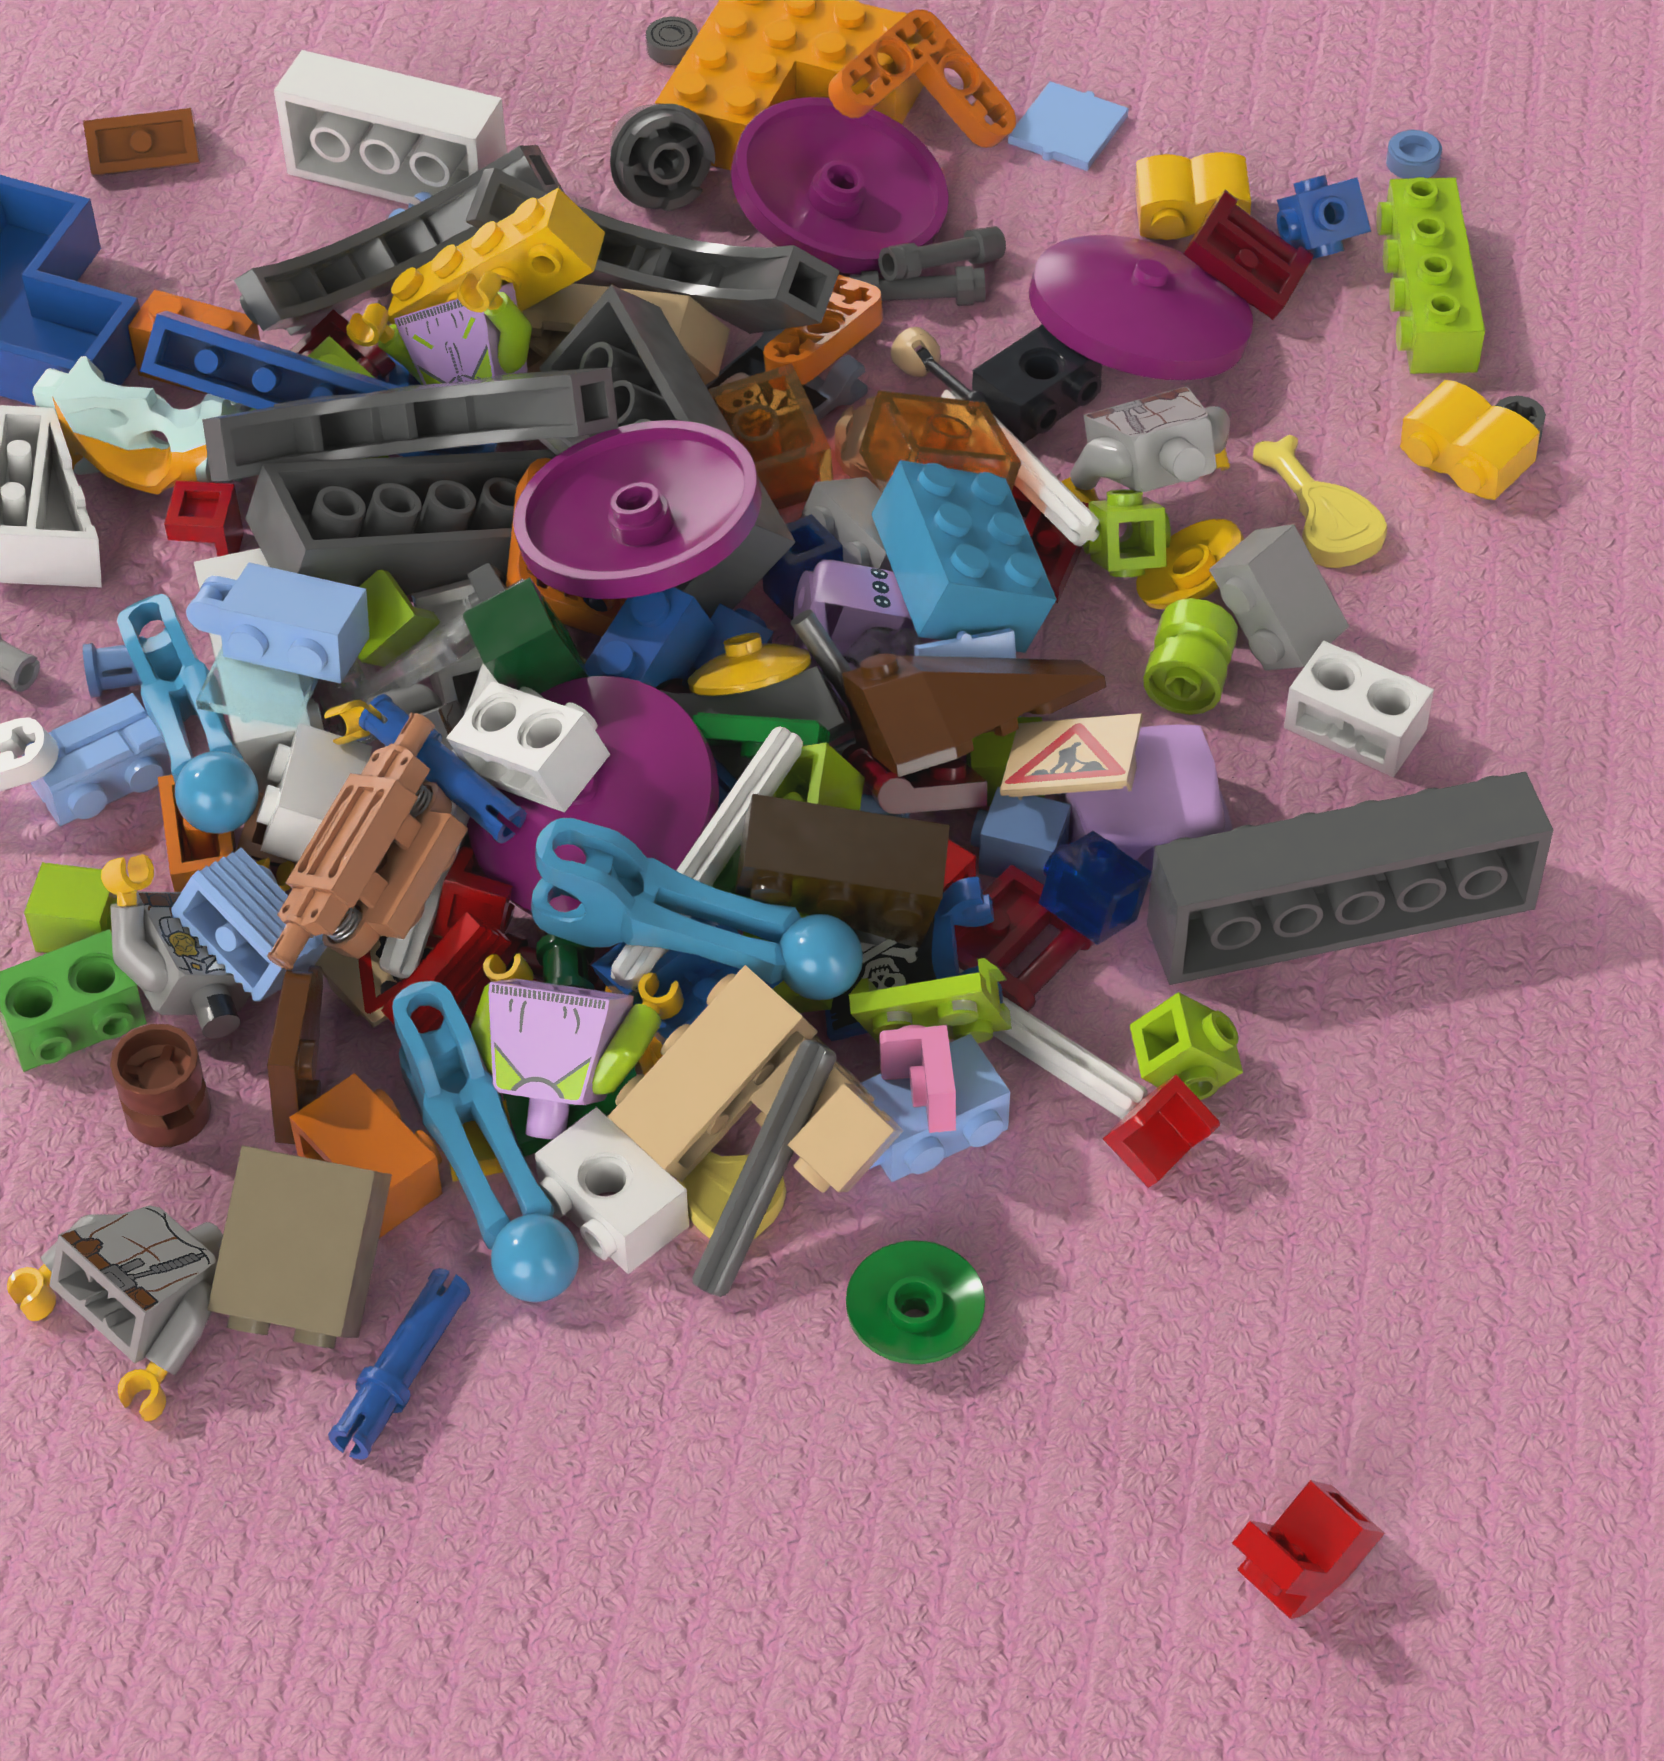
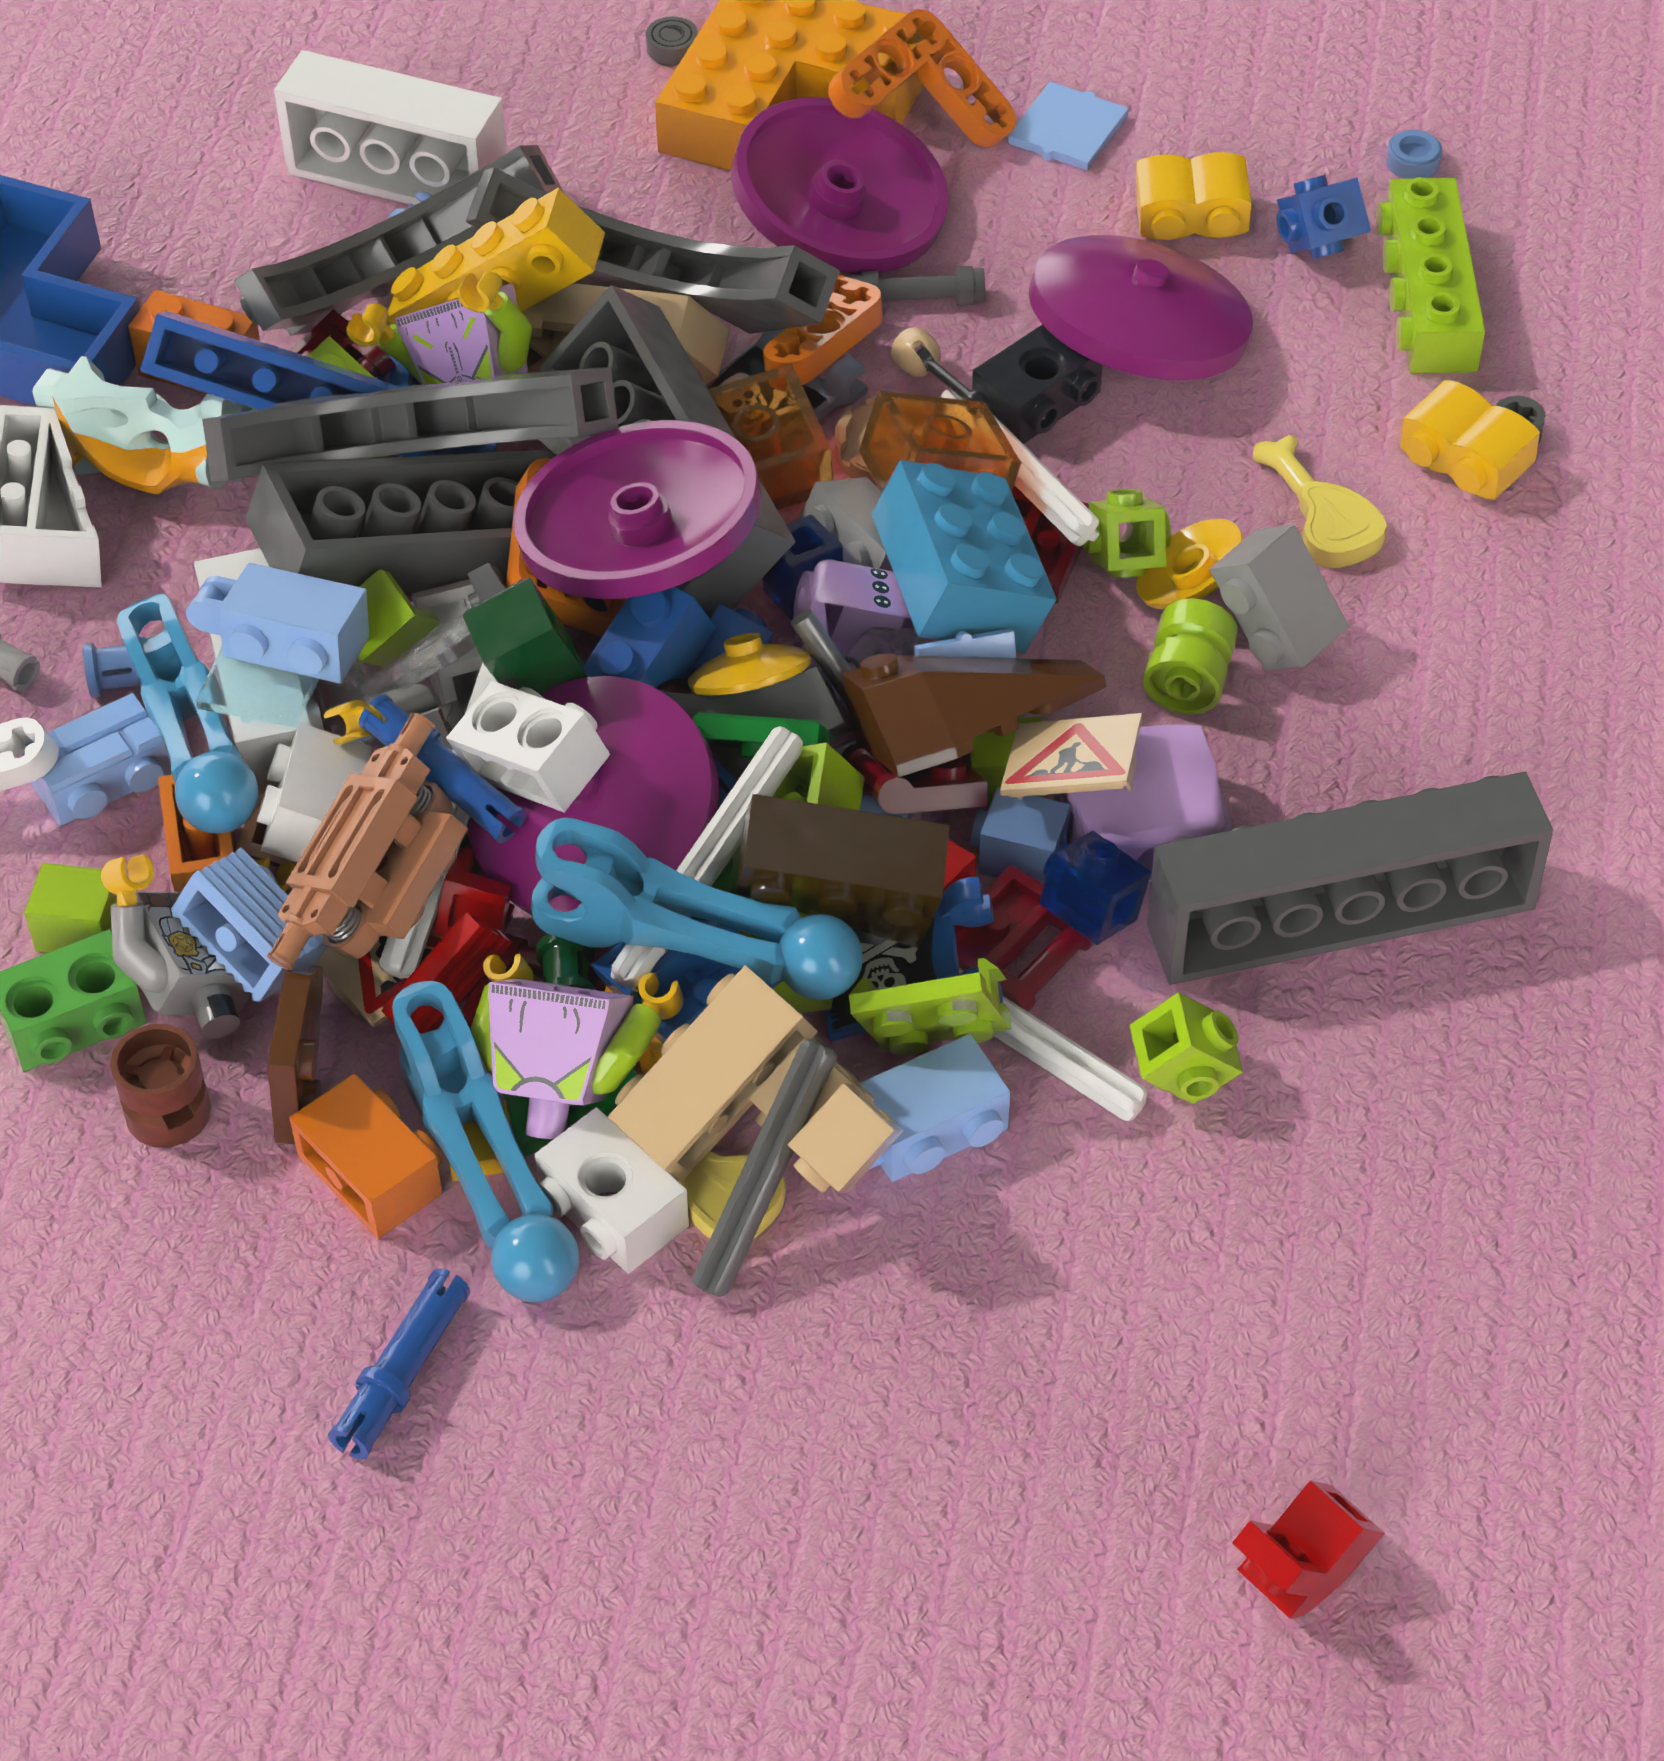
(136, 1283): light grey torso -> none
(141, 142): dark orange panel -> none
(205, 514): red panel -> none
(298, 1246): dark tan brick -> none
(660, 156): dark grey cone -> none
(908, 260): dark grey bar -> none
(918, 1278): green dish -> none
(926, 1059): bright pink bracket -> none
(1151, 444): light grey torso -> none
(1161, 1130): red panel -> none
(1247, 256): dark red plate -> none
(1358, 708): white brick -> none

